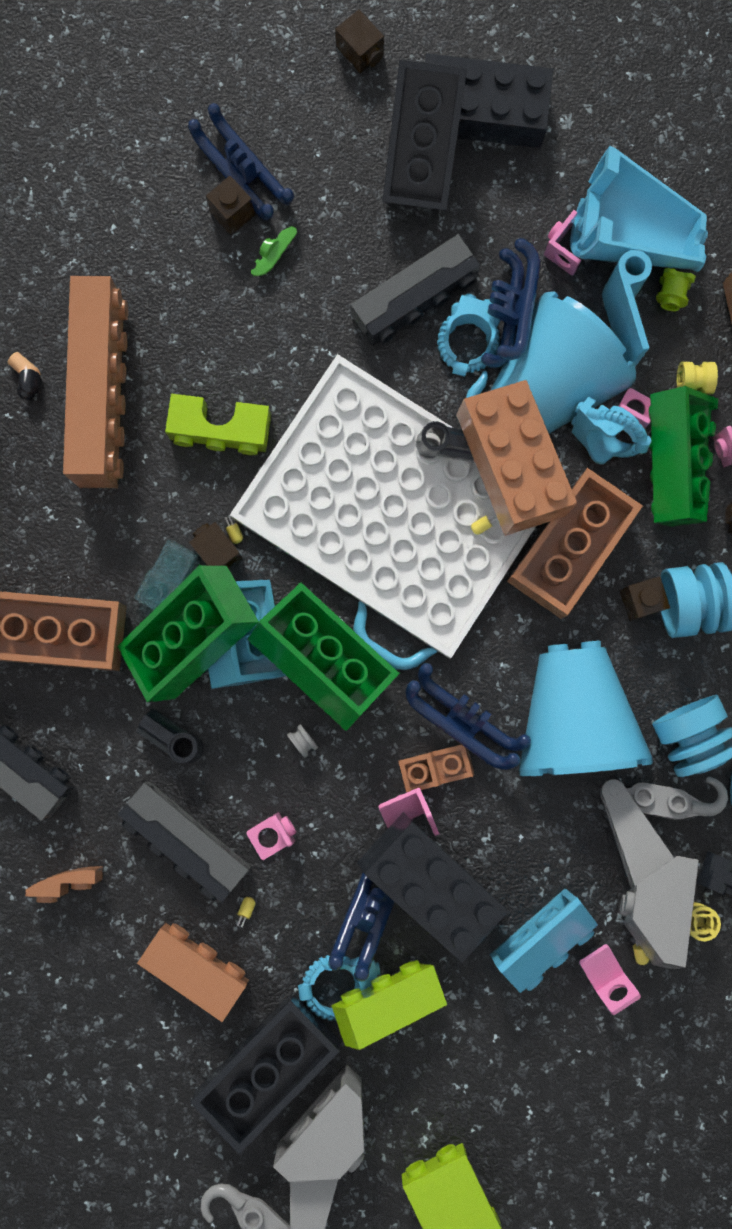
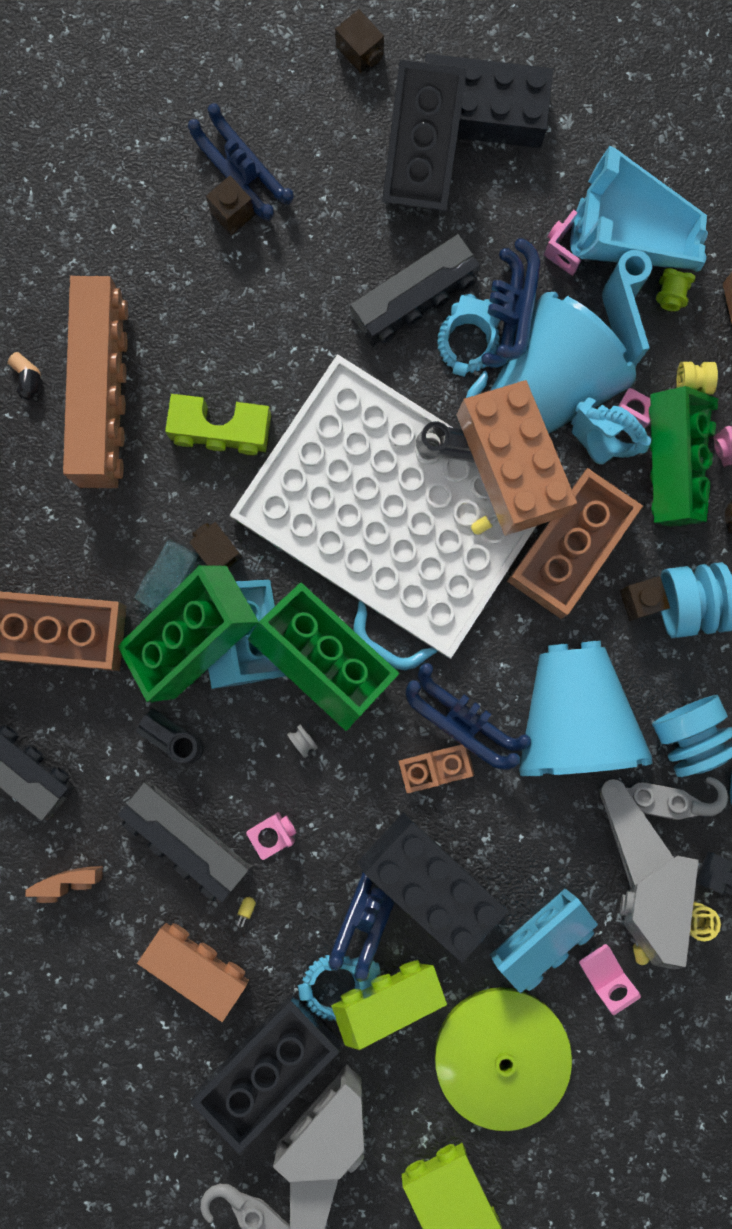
(234, 531): light yellow piece -> none
(272, 250): bright green piece -> none
(411, 804): bright pink bracket -> none
(498, 1027): none -> lime dish

